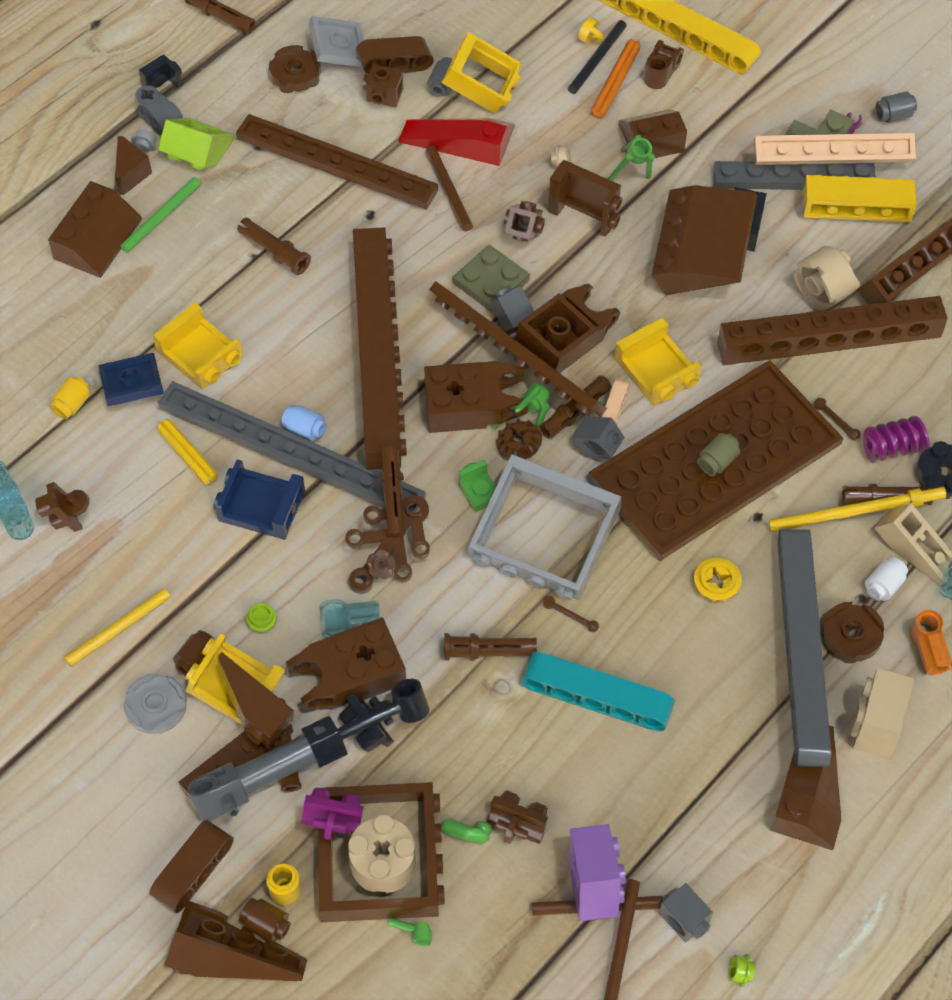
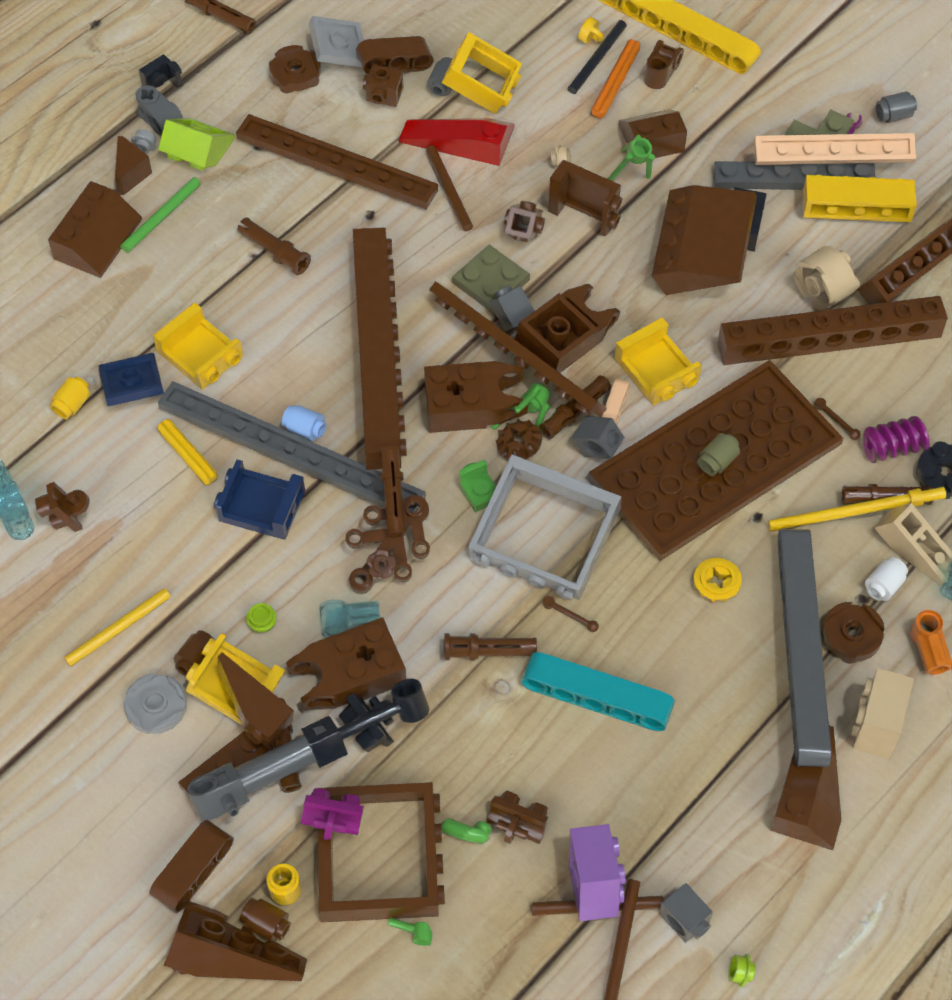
(376, 837): tan brick -> none

